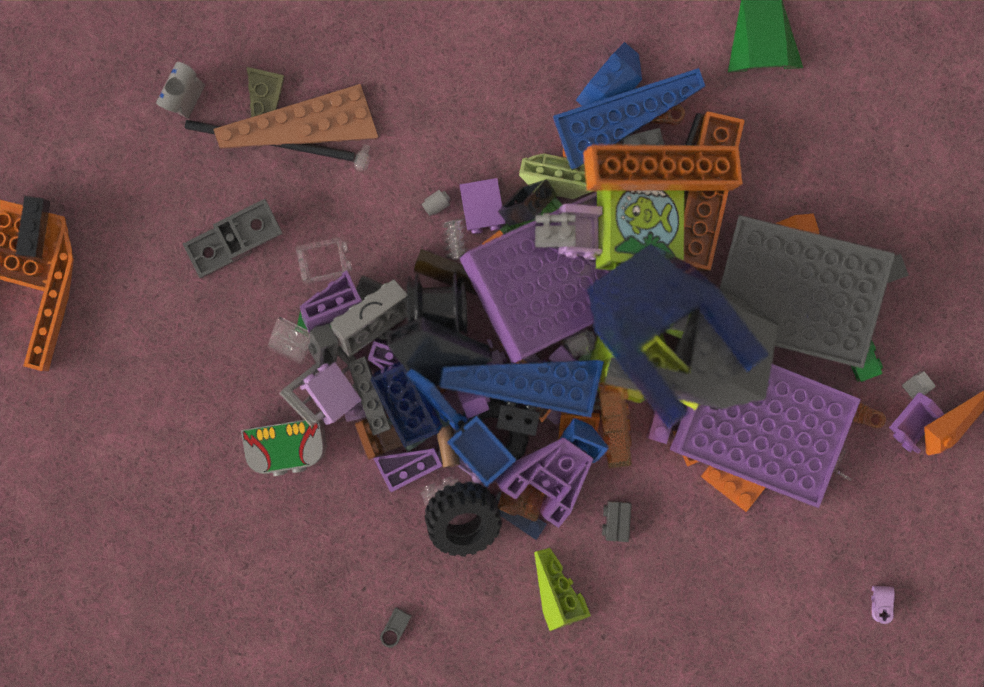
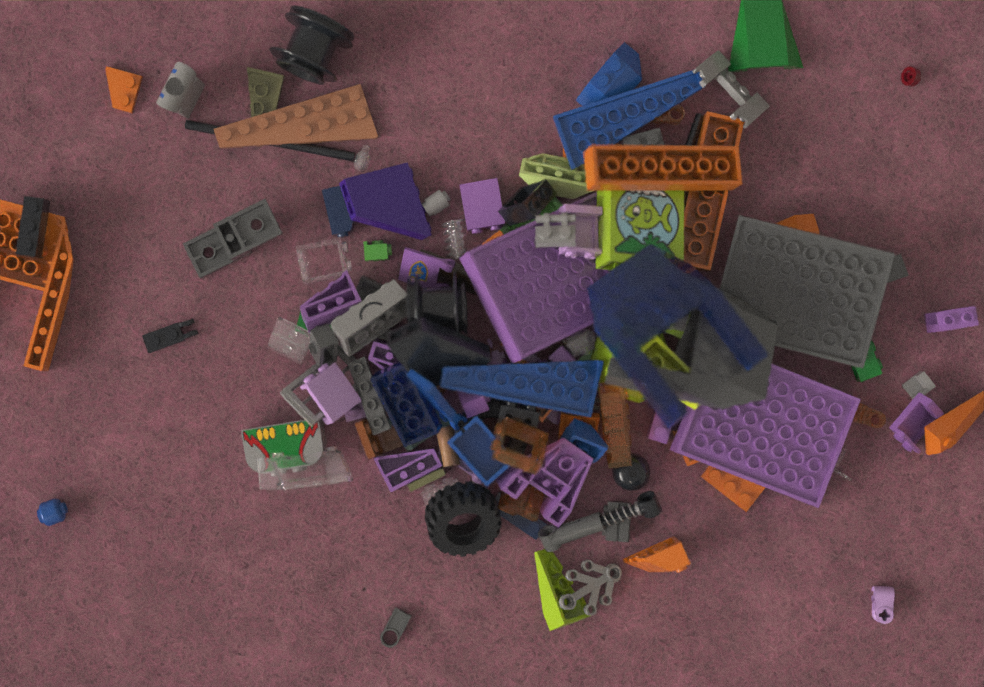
(52, 512): none -> blue head
(123, 88): none -> orange wing
(167, 336): none -> black hinge
(303, 470): none -> clear windscreen
(312, 45): none -> black wheel
(337, 212): none -> dark blue slope
(377, 251): none -> bright green brick
(387, 201): none -> dark purple slope
(425, 265): none -> medium lavender flag
(427, 479): none -> olive tile
(524, 433): none -> clear orange window
(554, 537): none -> piece
(593, 586): none -> light grey plant
(632, 477): none -> black cylinder
(661, 557): none -> orange wedge
(716, 68): none -> light grey wedge
(911, 76): none -> dark red tile
(951, 319): none -> medium lavender panel

